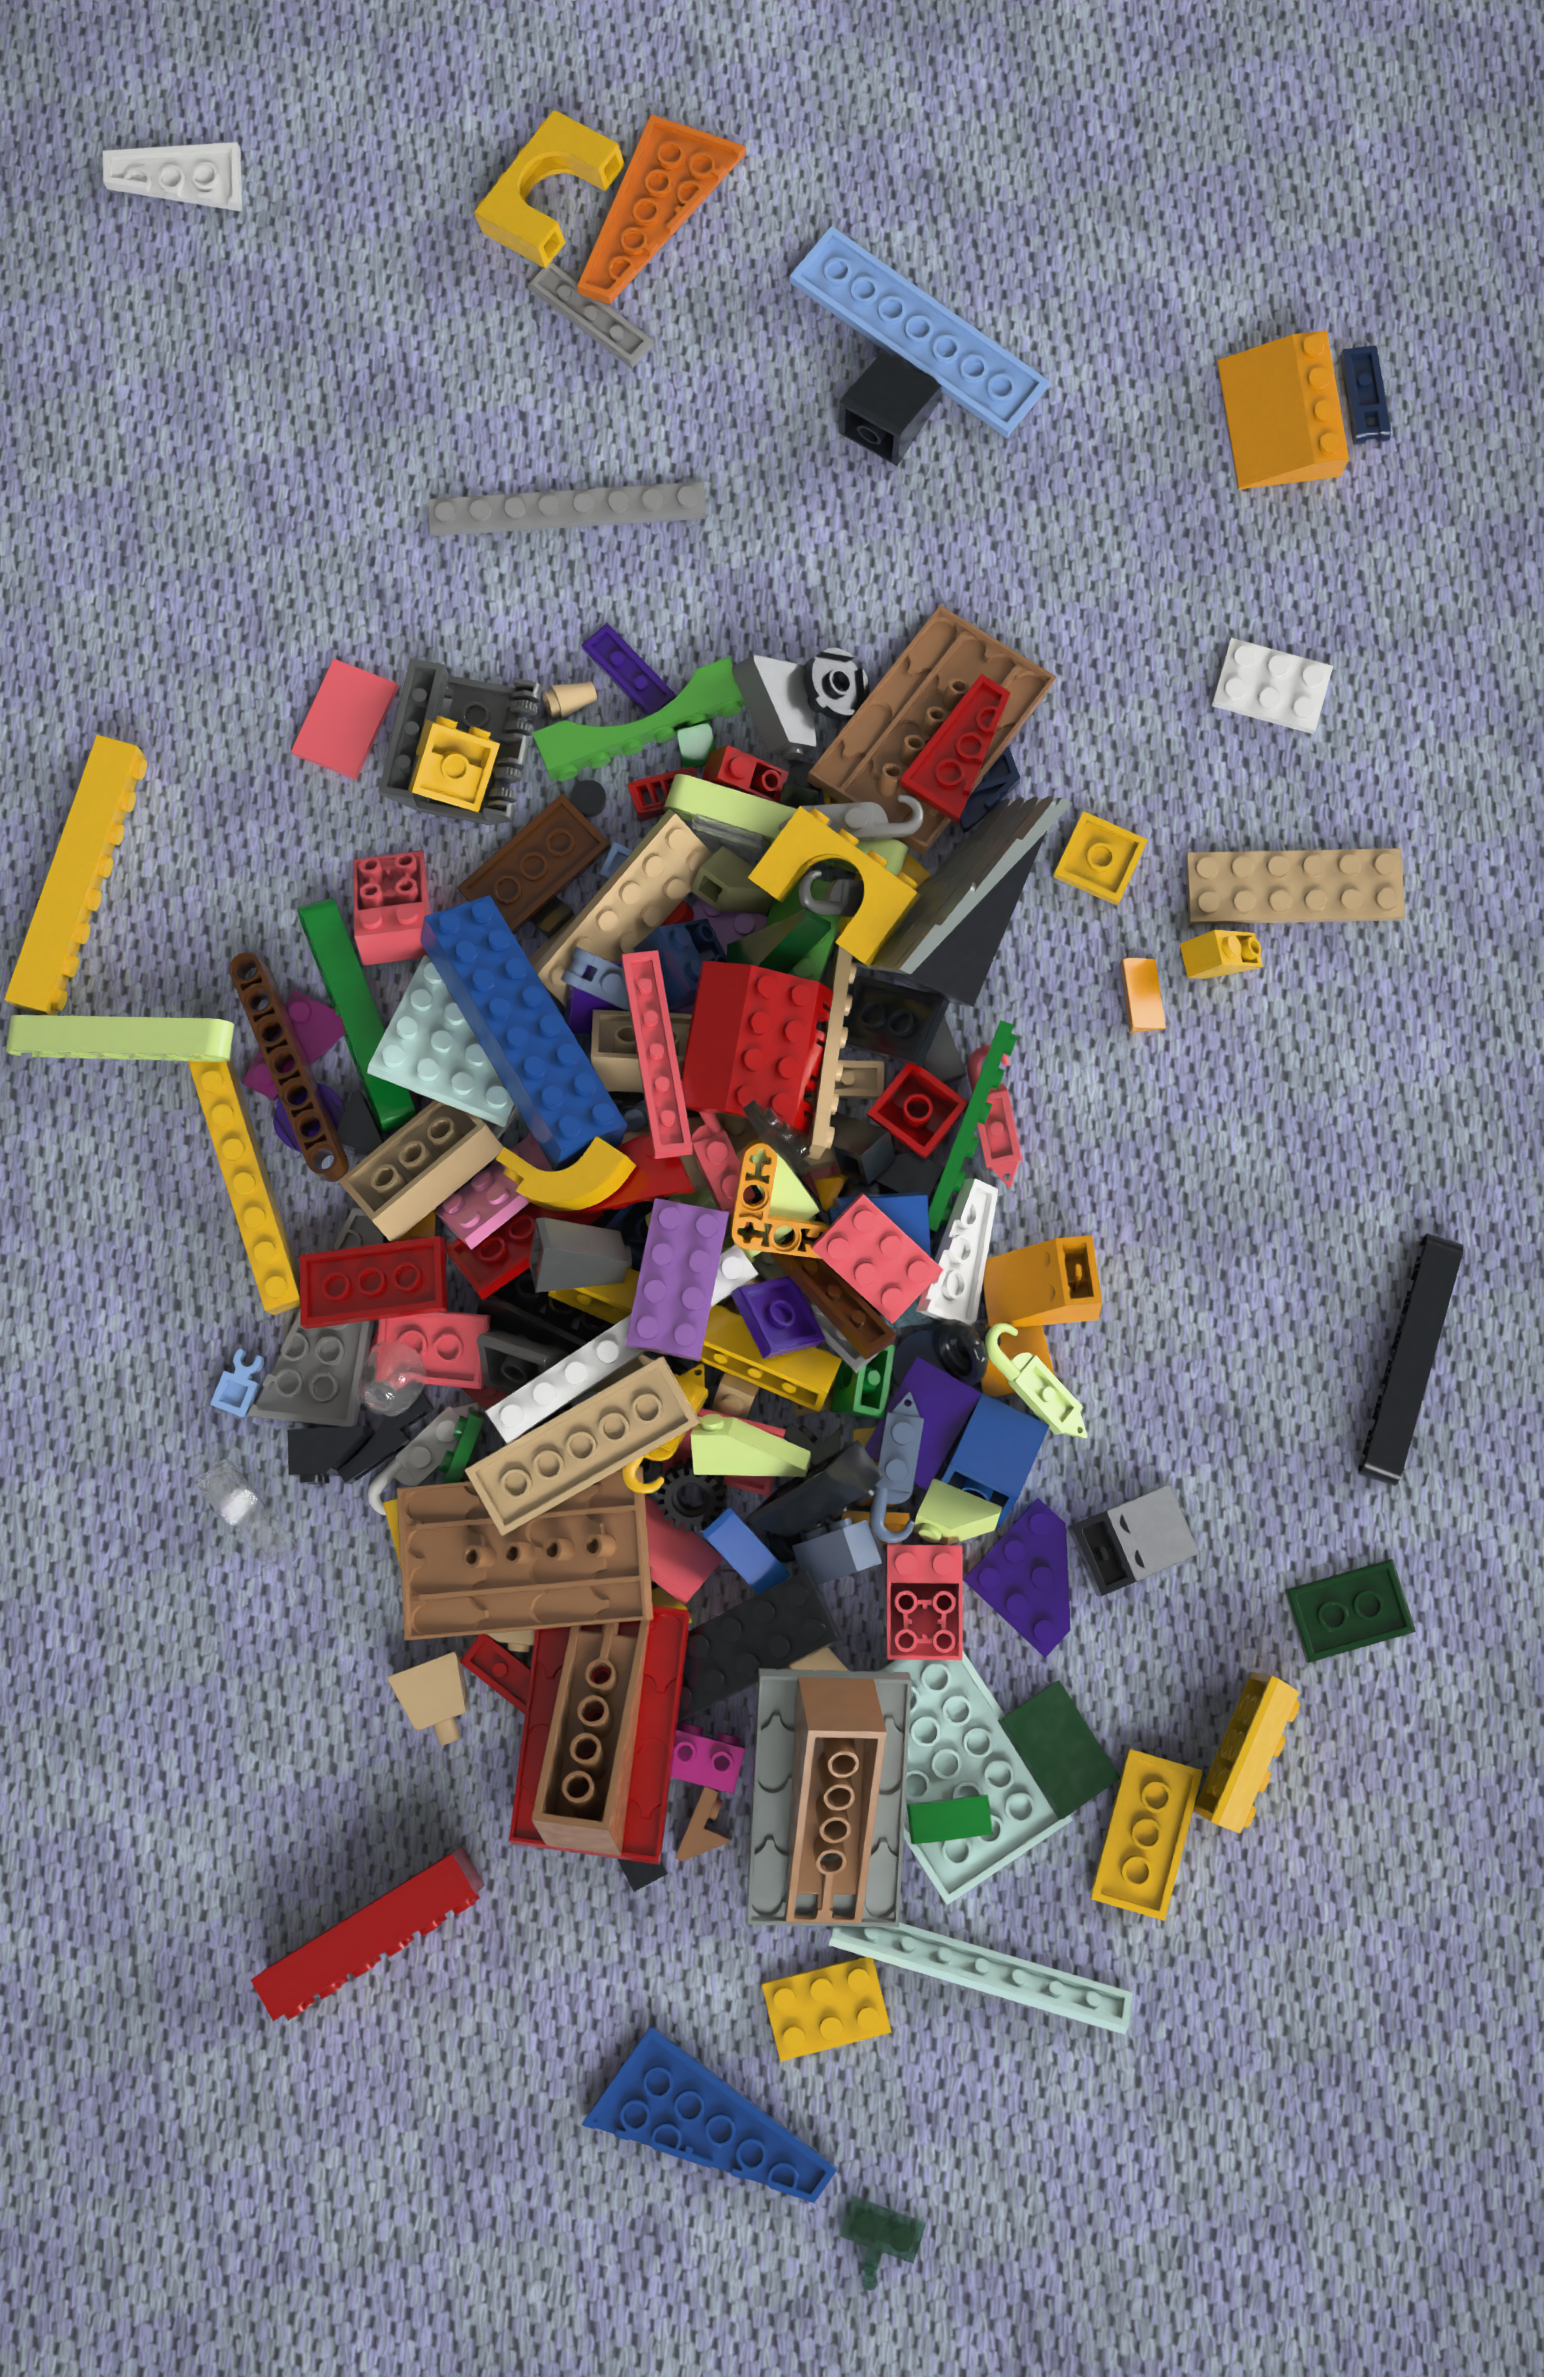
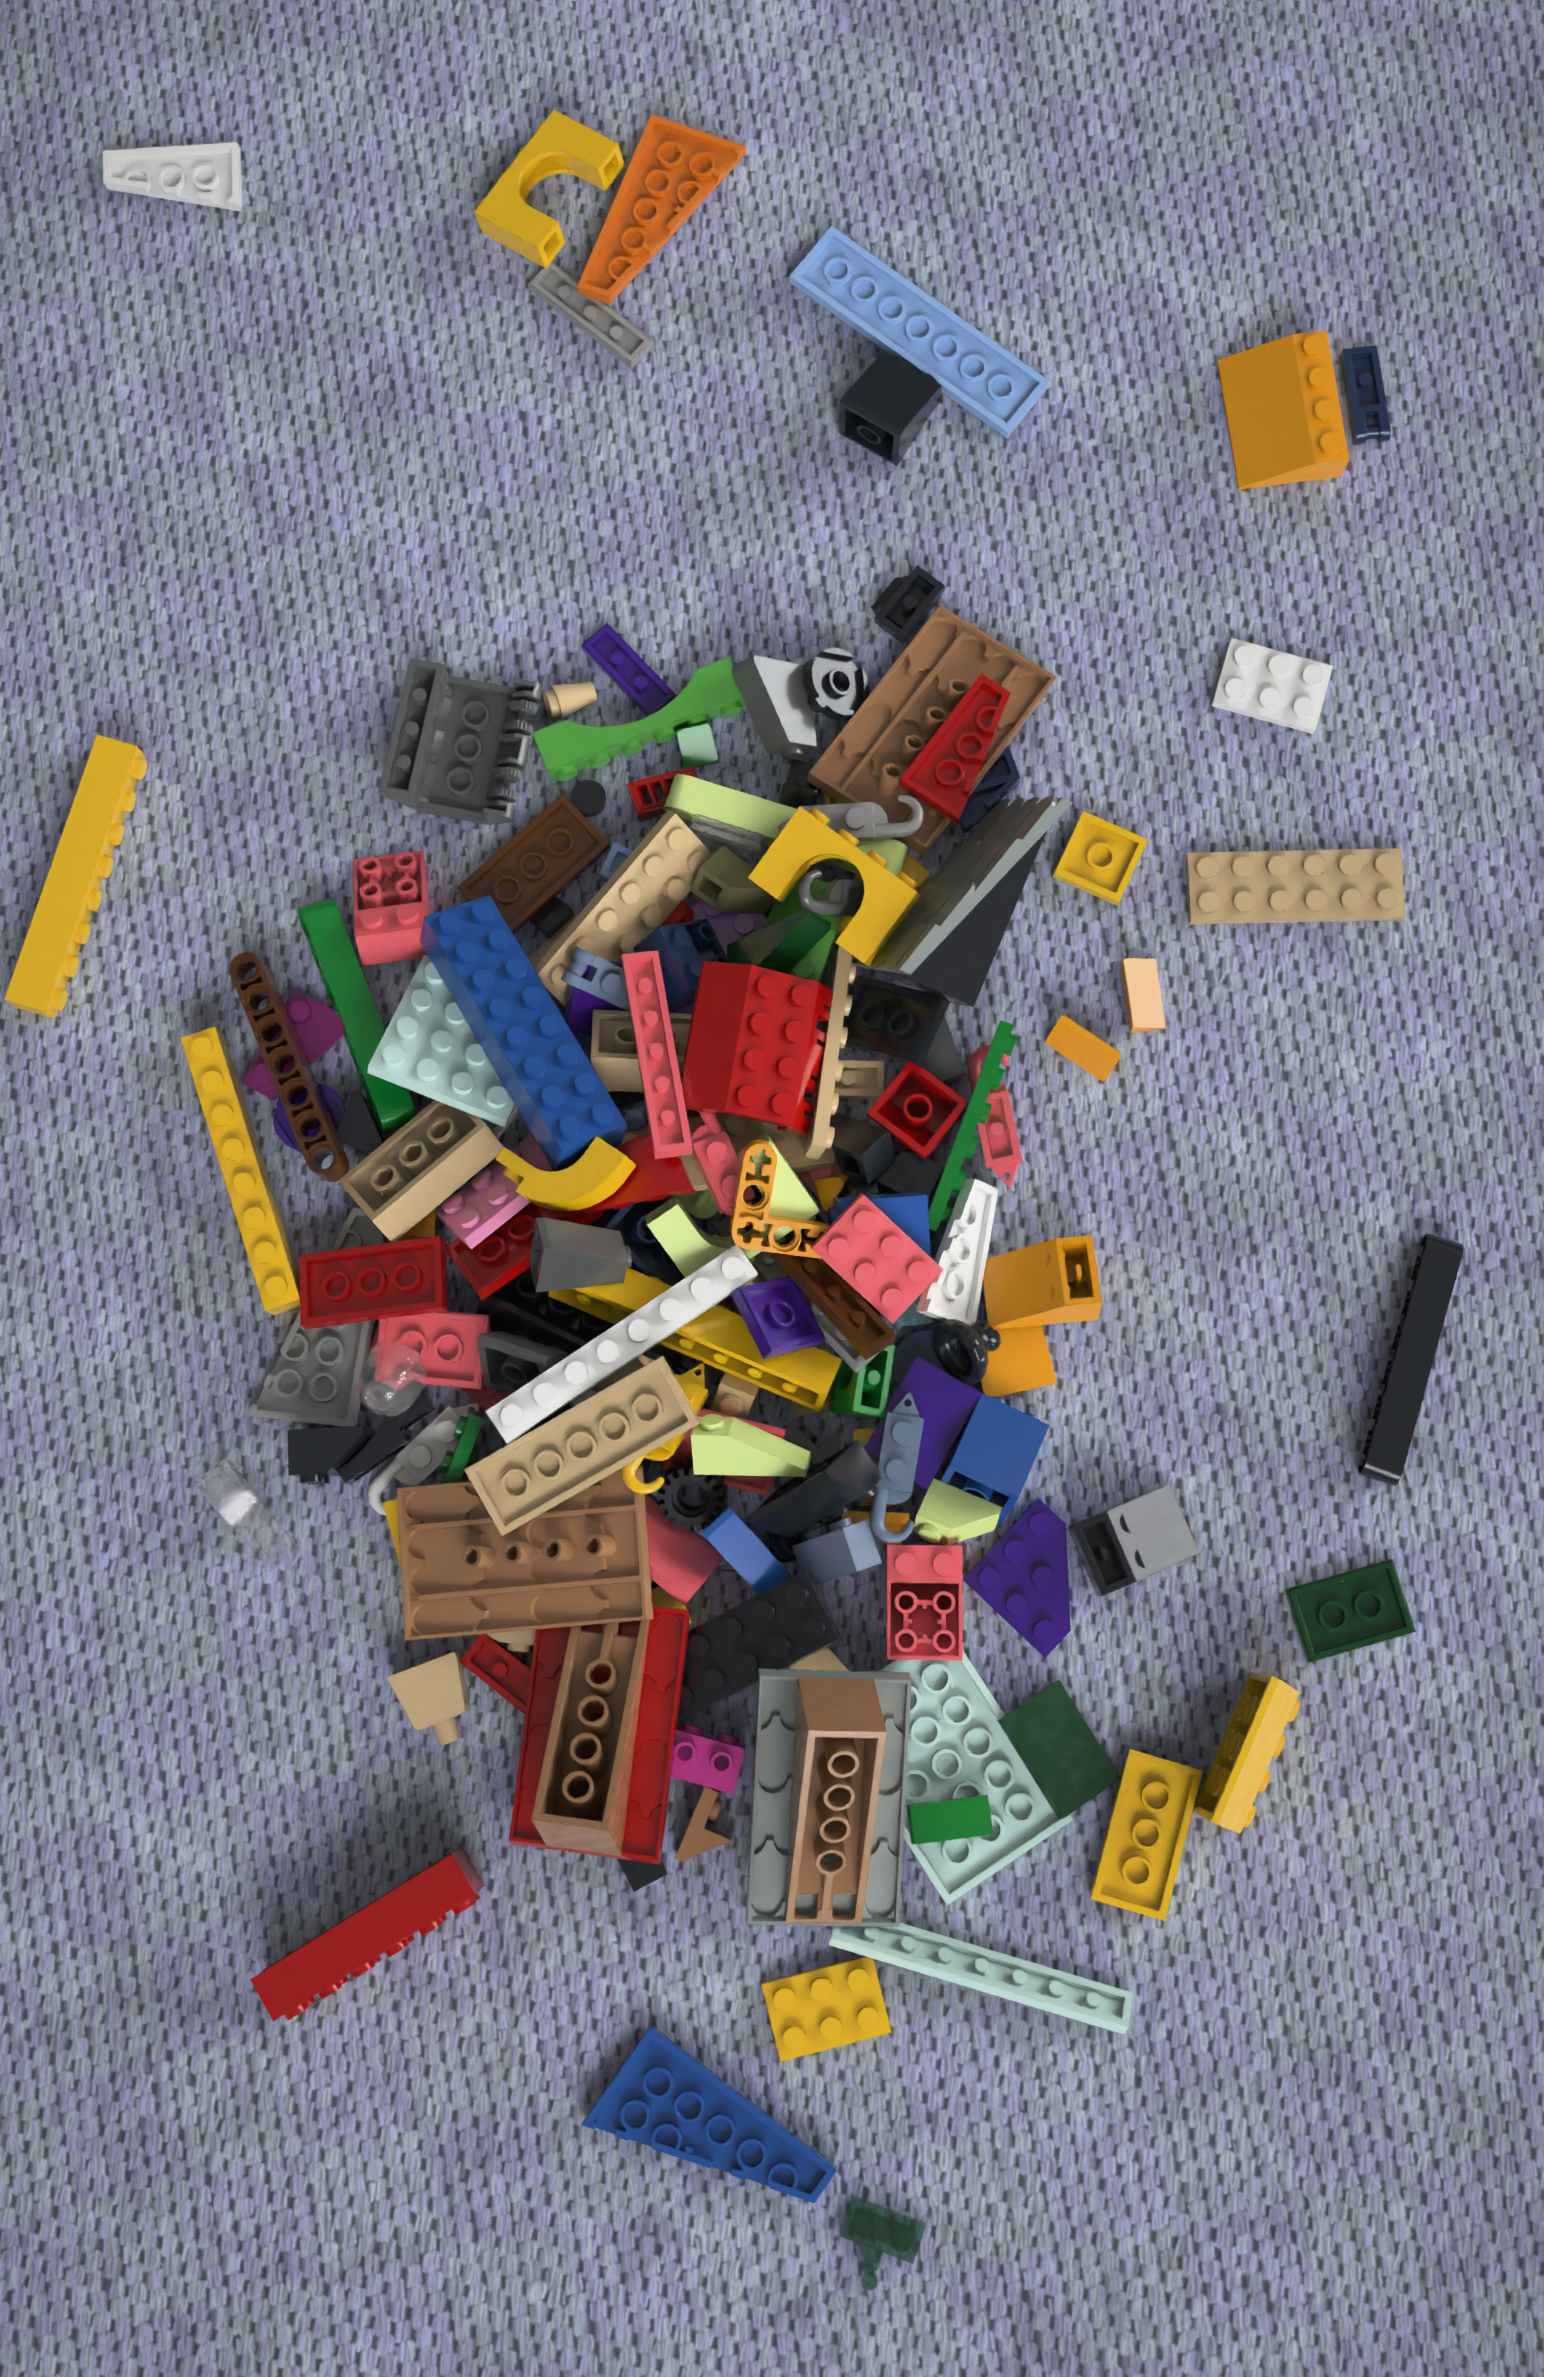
(121, 1038): yellowish green beam -> none
(237, 1391): light blue plate -> none
(344, 719): coral tile -> none
(453, 763): yellow plate -> none
(567, 508): light grey plate -> none
(677, 1279): medium lavender plate -> none
(744, 773): red slope -> none
(779, 1137): clear smoke plate -> none
(907, 603): none -> black slope
(1037, 1386): yellowish green plate -> none
(1083, 1048): none -> light orange slope
(1221, 954): yellow slope -> none

